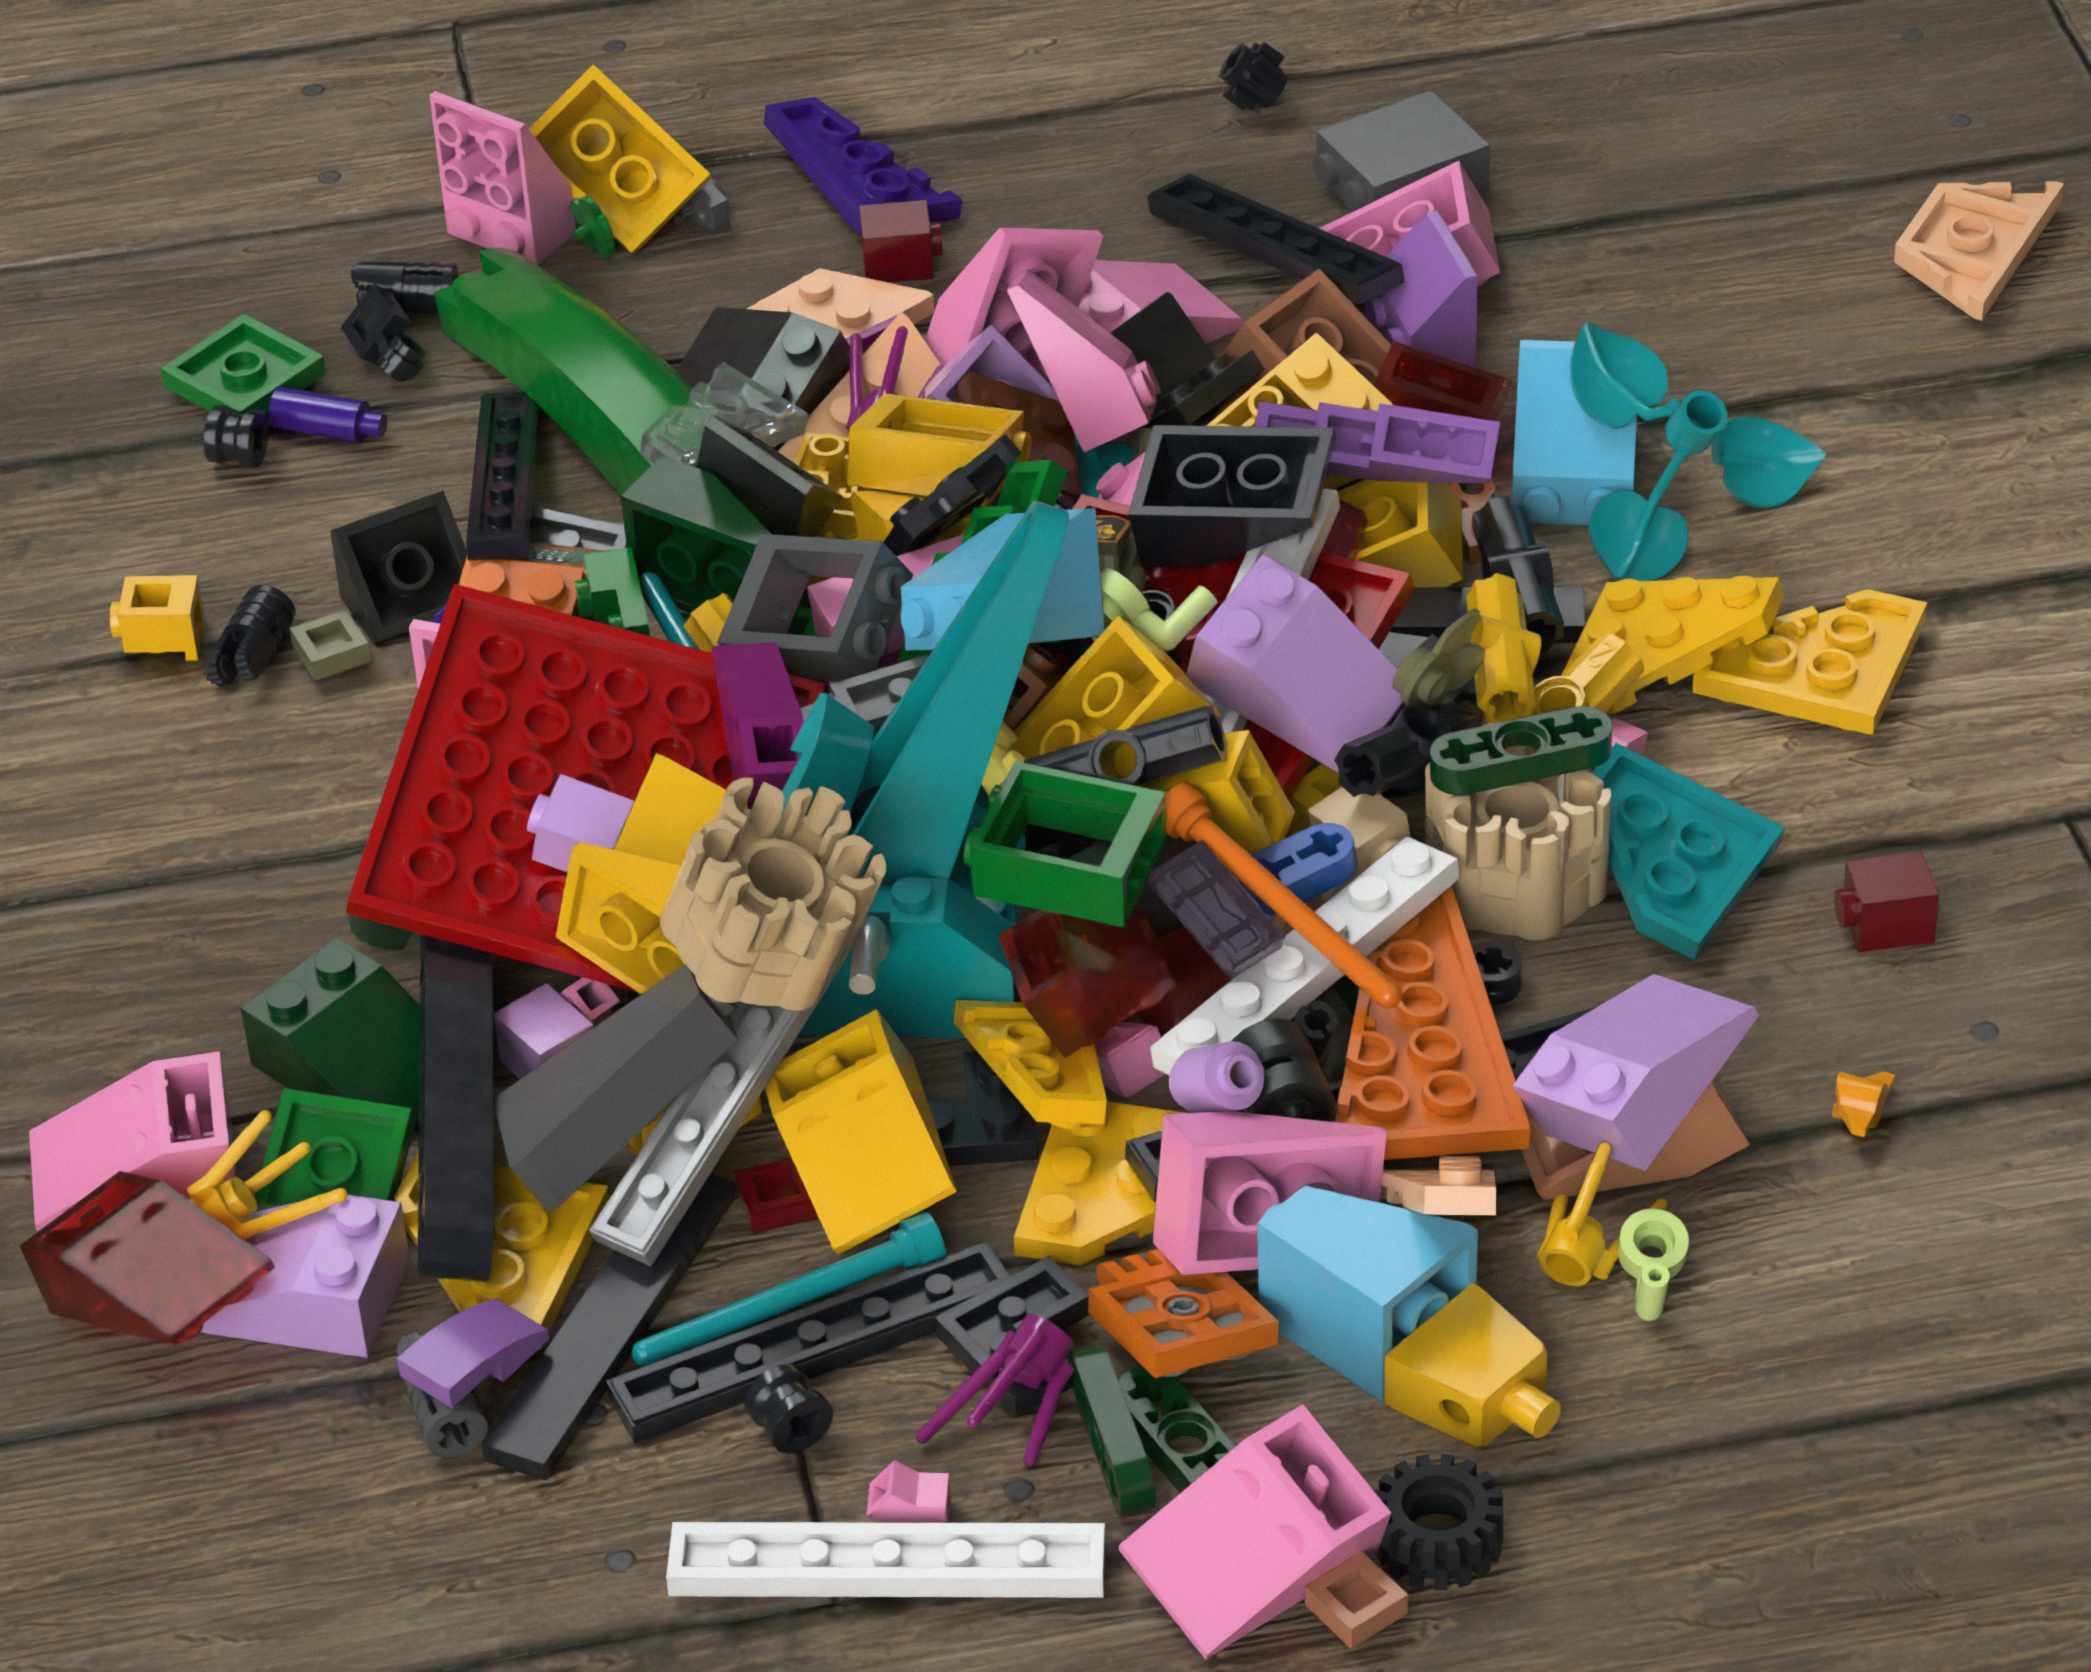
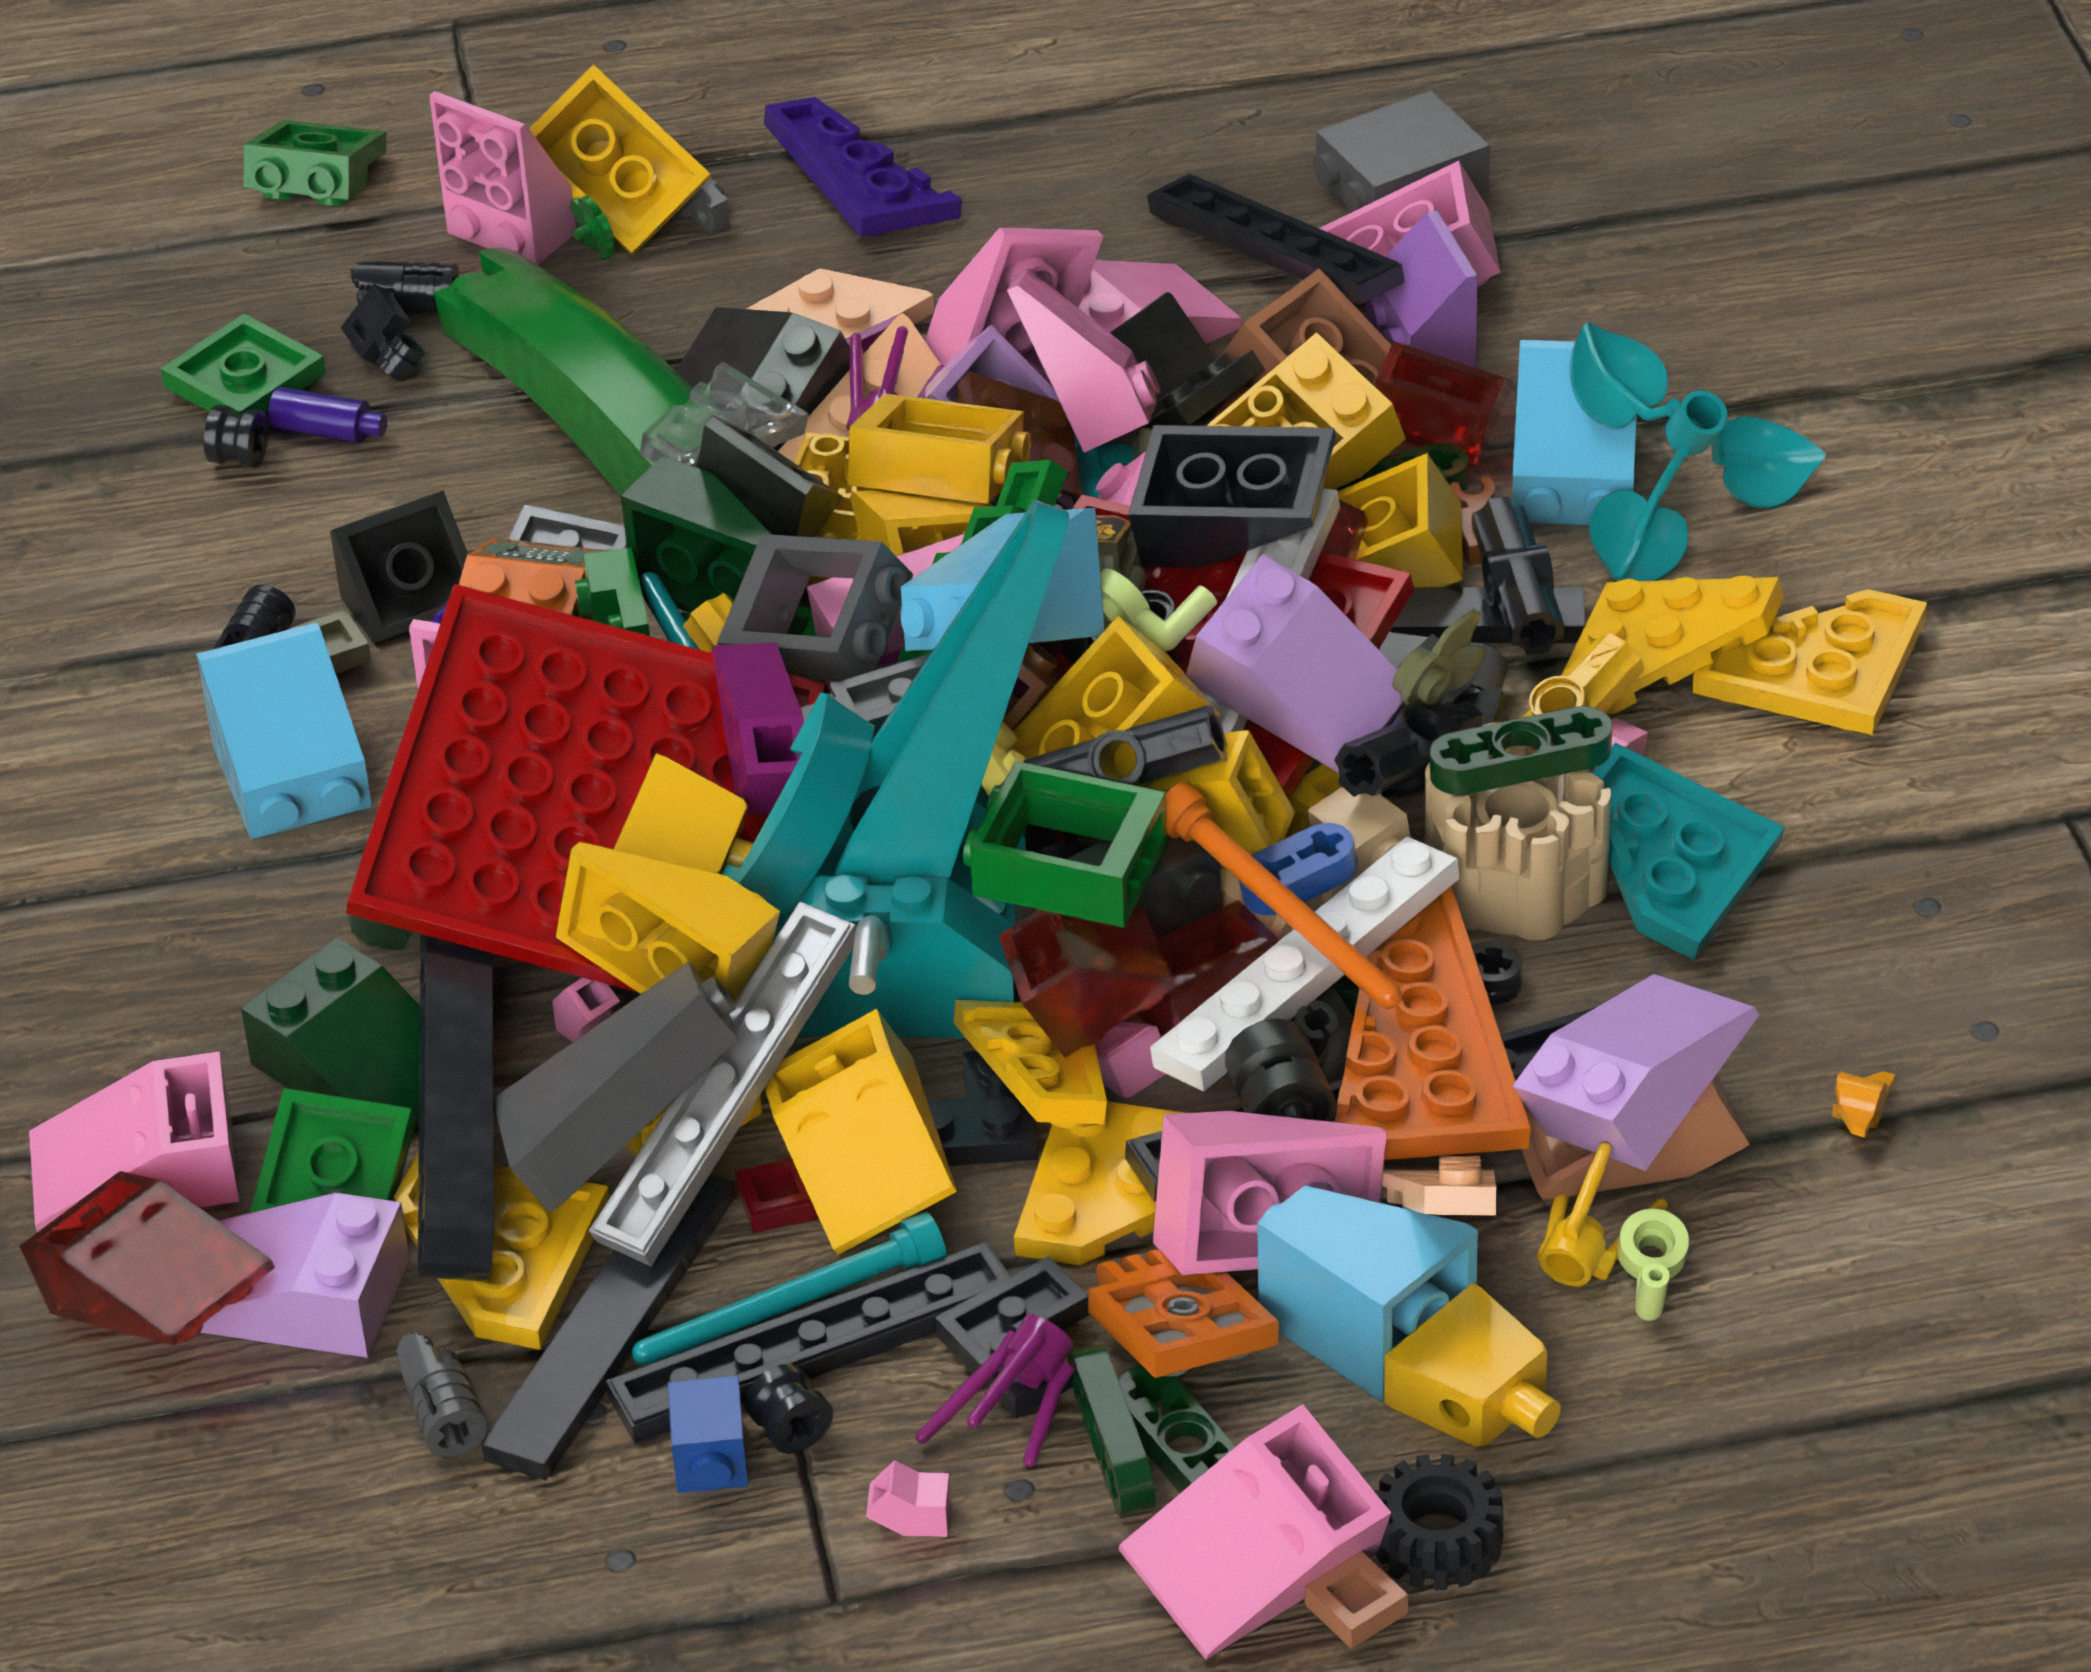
(159, 615): yellow brick -> none
(234, 1200): yellow plant -> none
(283, 731): none -> medium azure slope
(311, 161): none -> green plate
(469, 1348): medium lavender slope -> none
(503, 477): black tile -> none
(536, 1029): lavender brick -> none
(575, 815): lavender brick -> none
(707, 1434): none -> brick
(771, 897): tan piece -> none
(886, 1559): white plate -> none
(899, 241): dark red brick -> none
(952, 500): black wing -> none
(1216, 909): clear purple tile -> none
(1217, 1078): lavender brick -> none
(1253, 76): black gear -> none
(1397, 442): medium lavender slope -> none
(1511, 652): yellow piece -> none
(1888, 902): dark red brick -> none
(1974, 239): light nougat wing -> none

